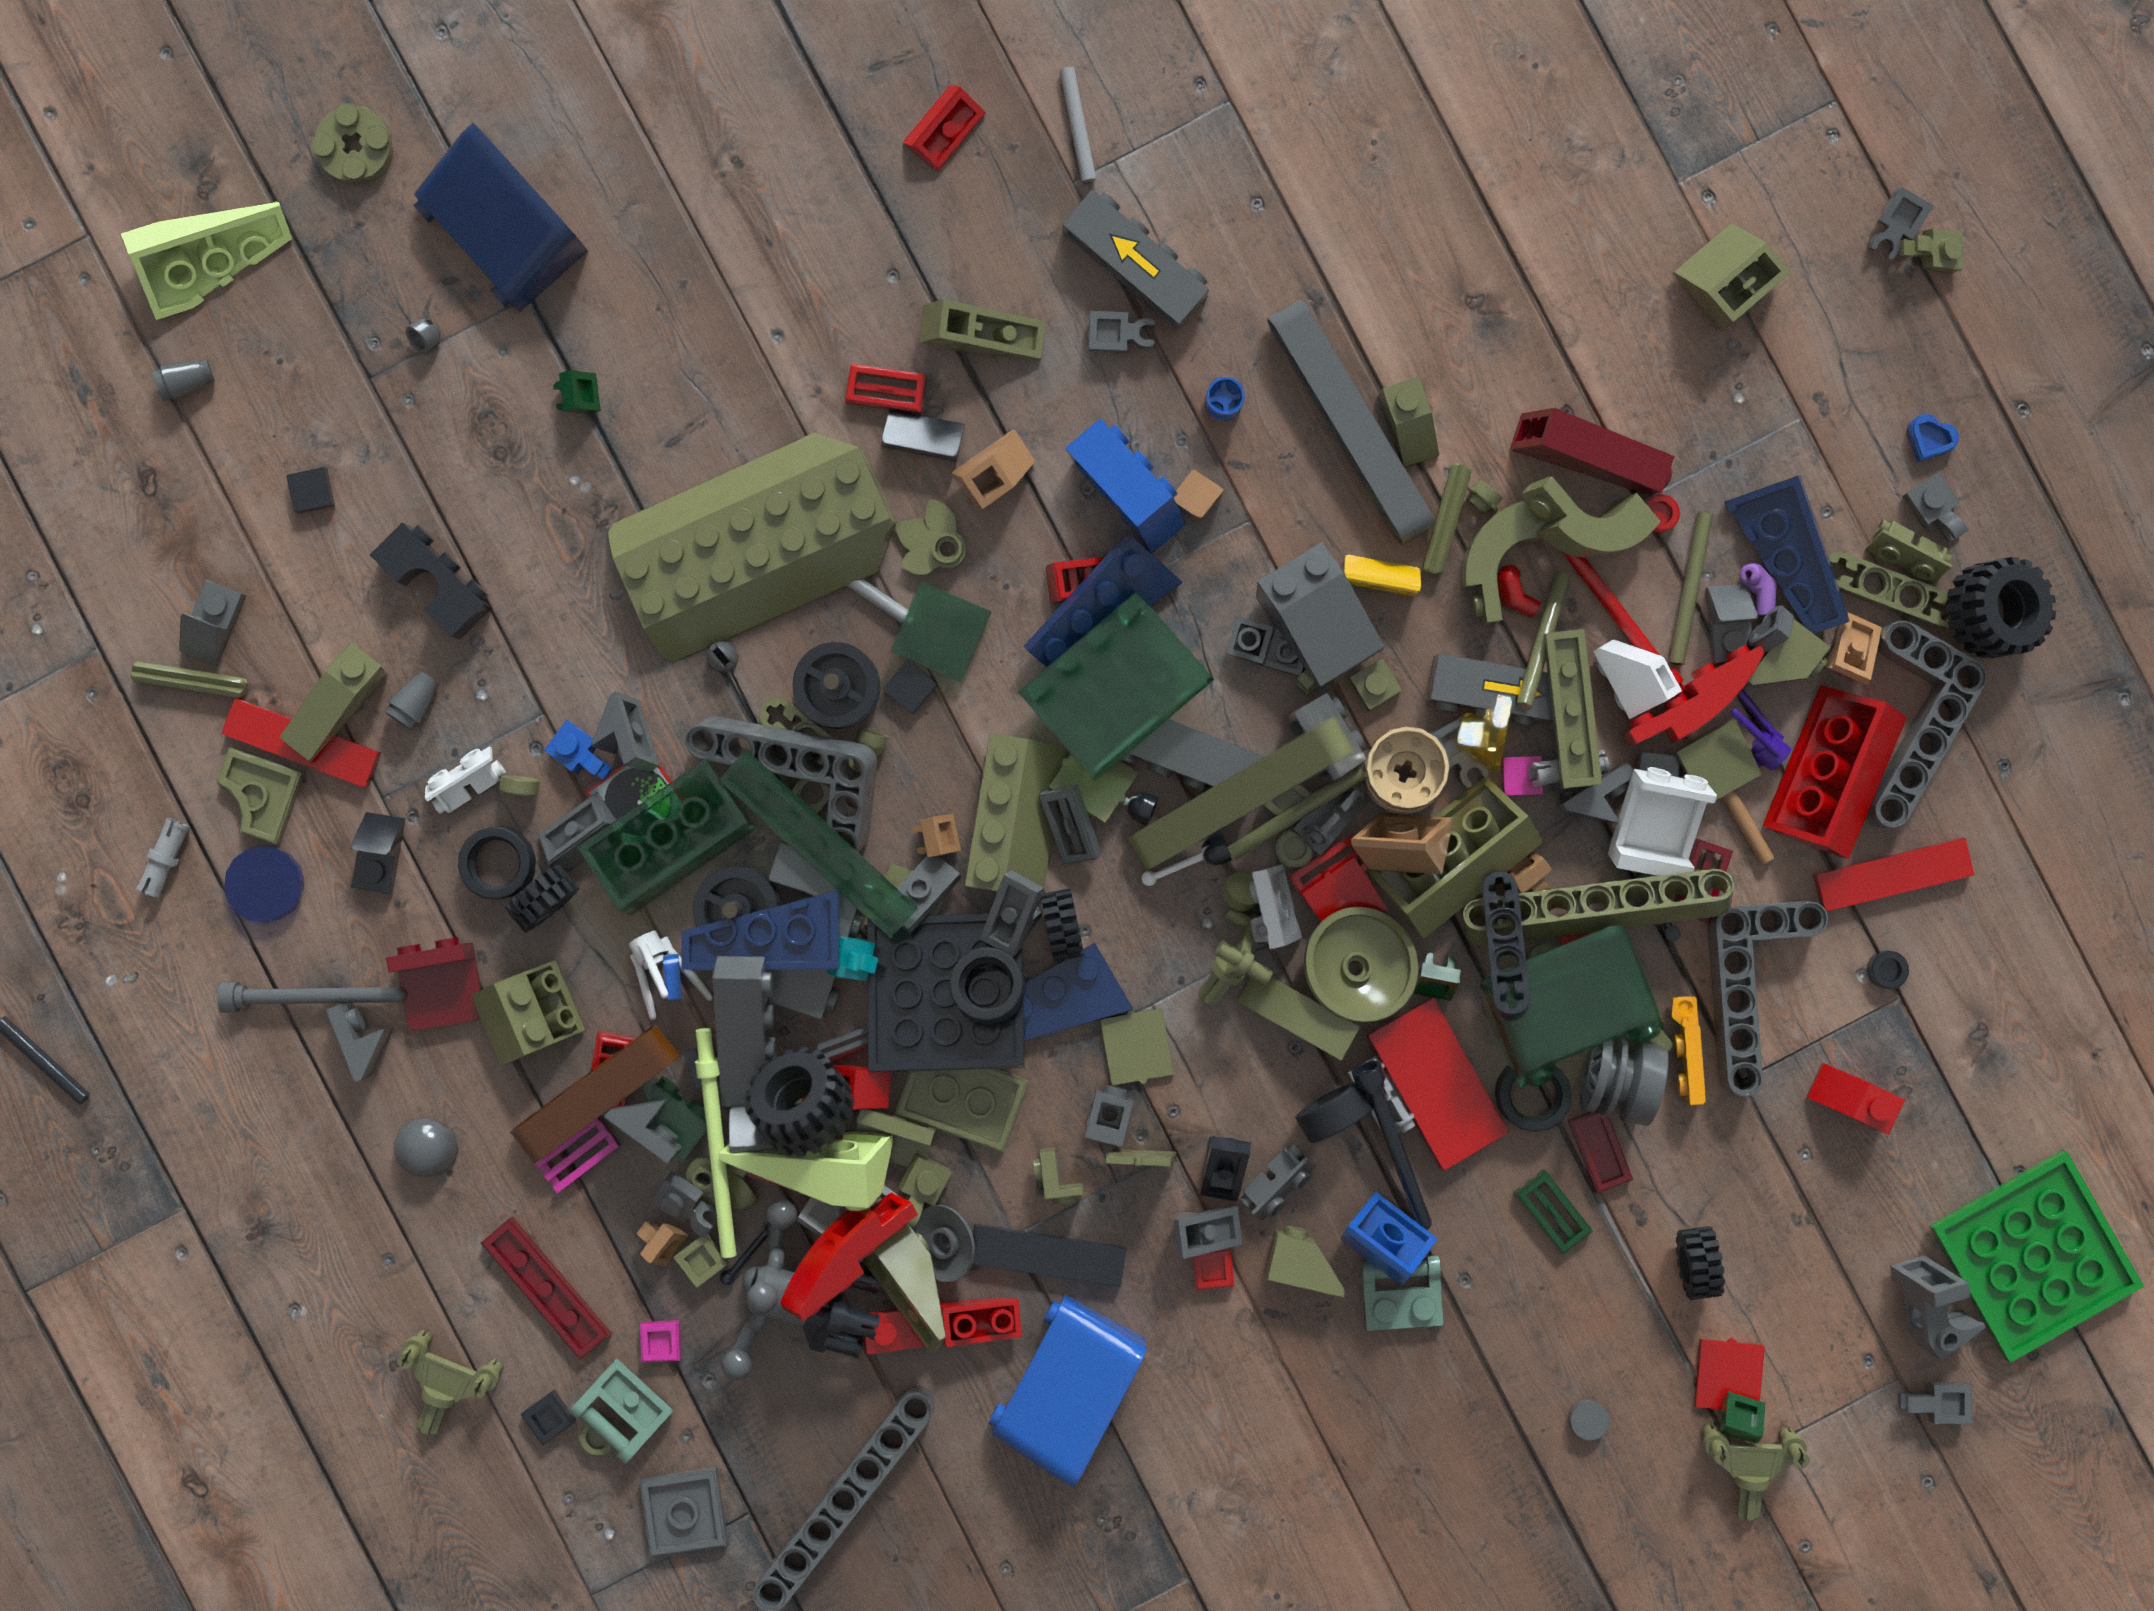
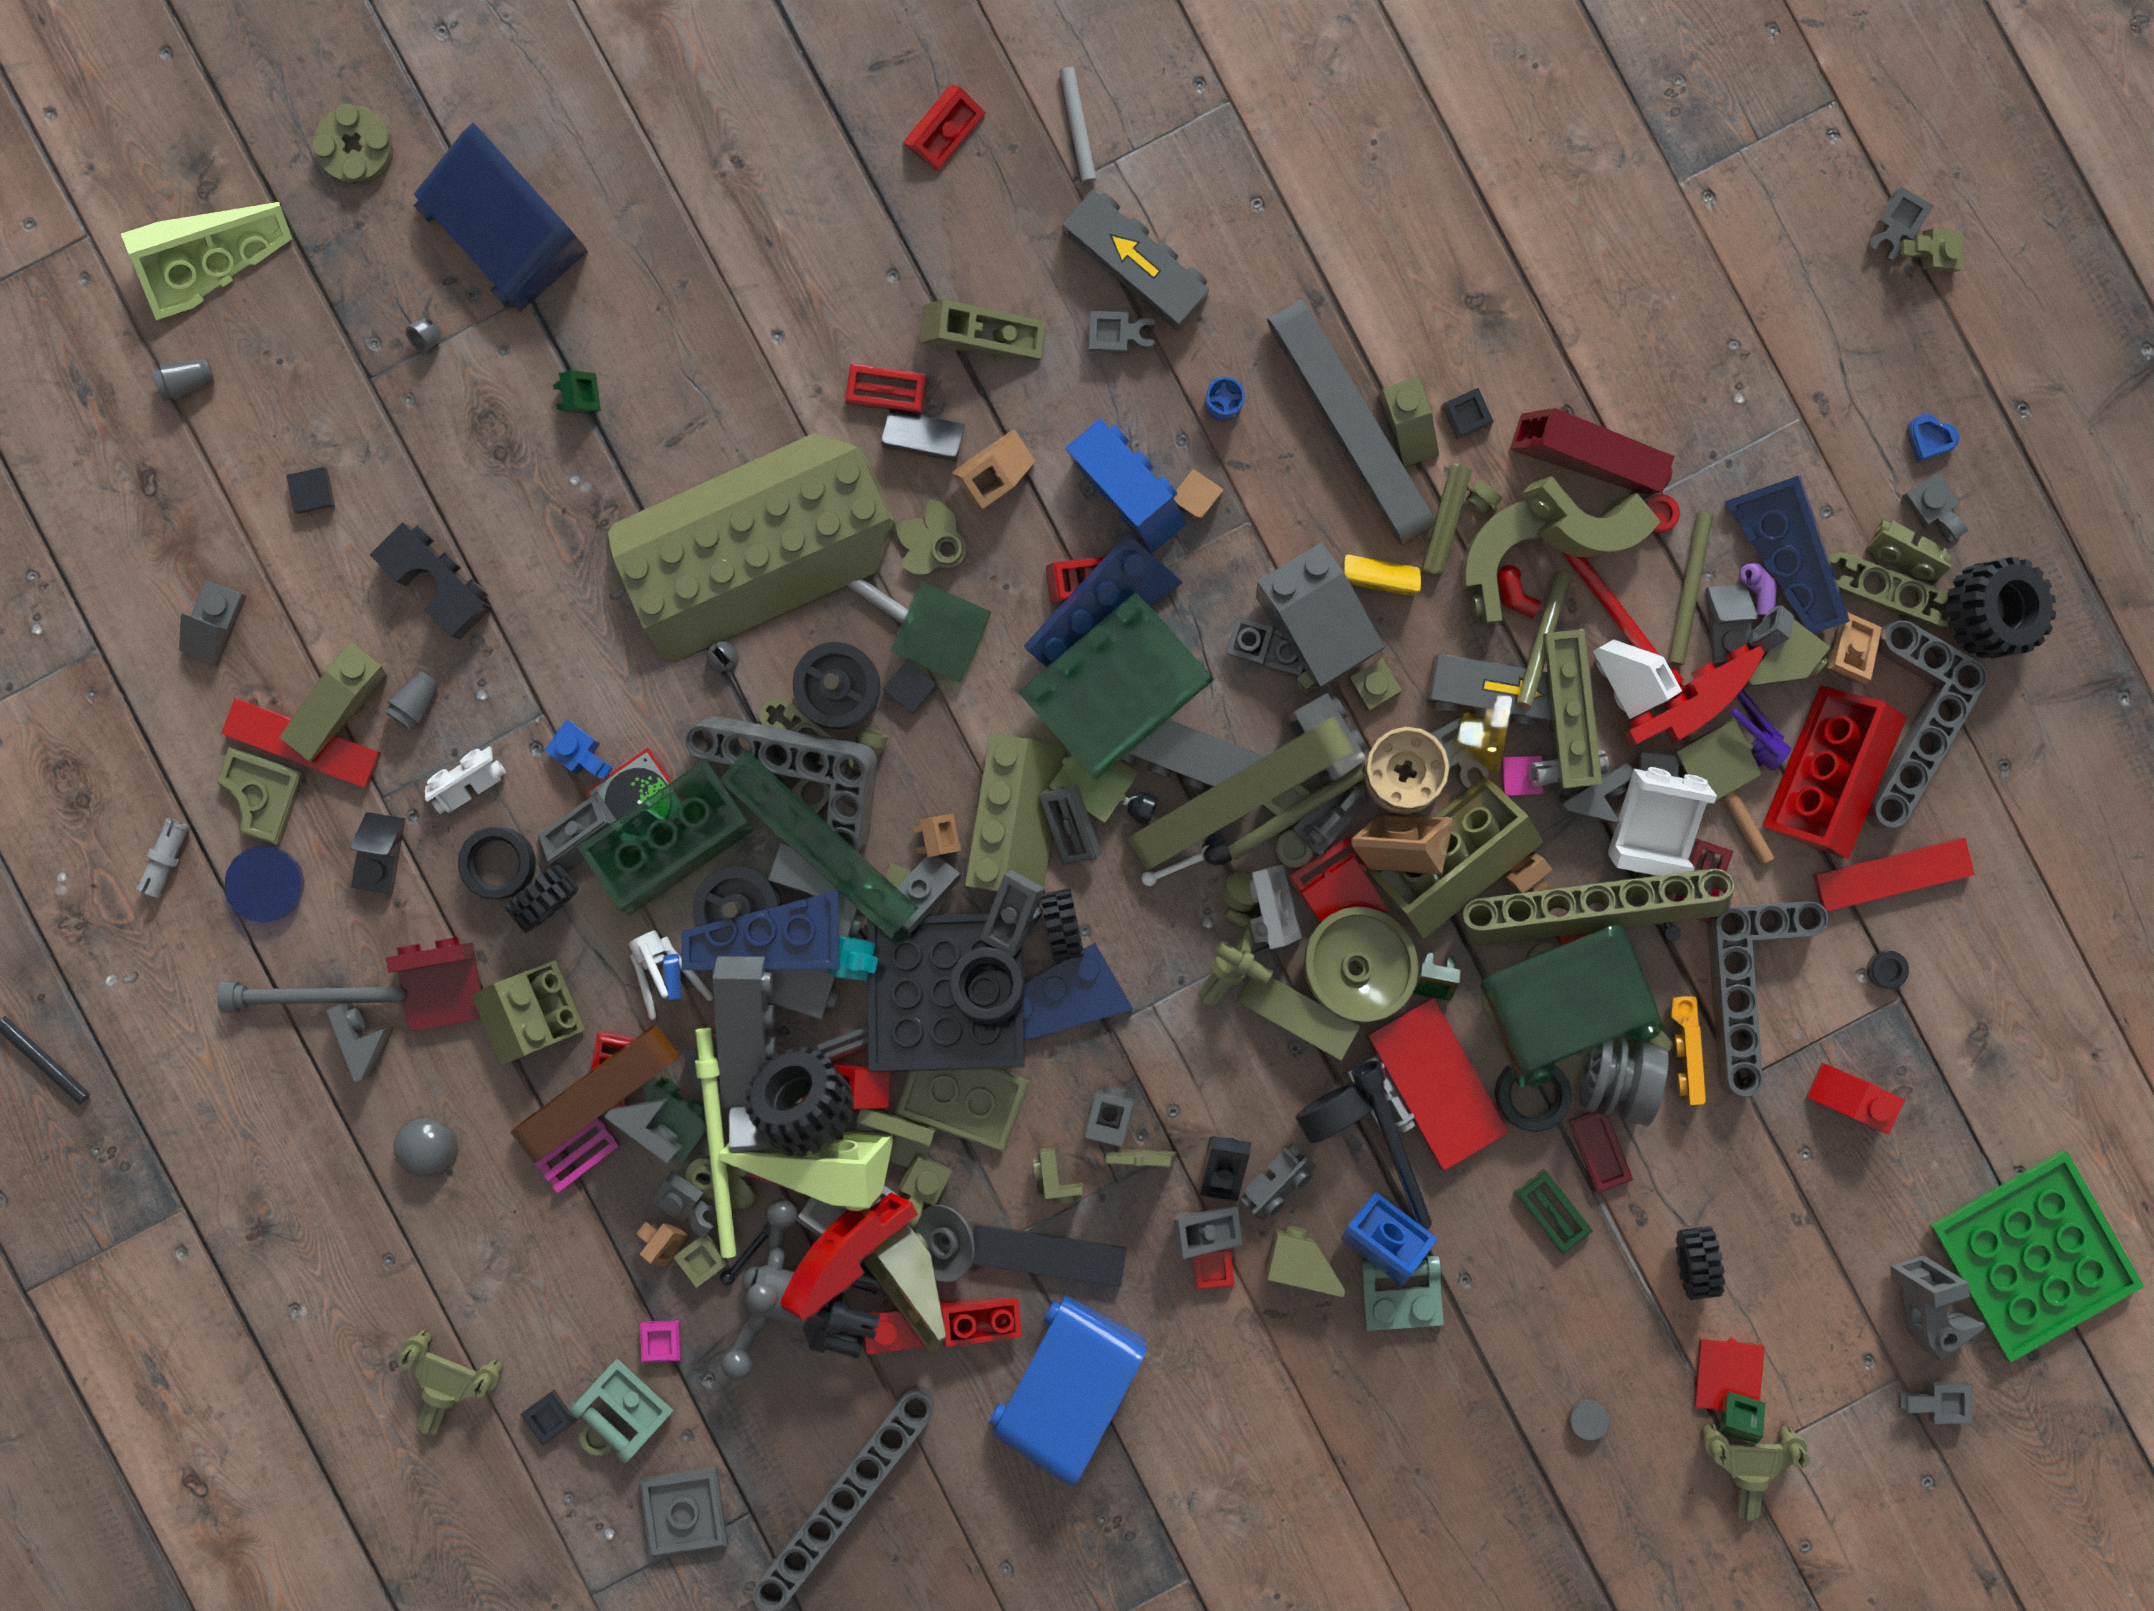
(189, 679): olive axle -> none
(519, 785): olive tile -> none
(546, 1288): dark red tile -> none
(626, 733): dark grey slope -> none
(1137, 1046): olive piece -> none
(1467, 413): none -> black tile
(1506, 945): black beam -> none
(1731, 274): olive slope -> none

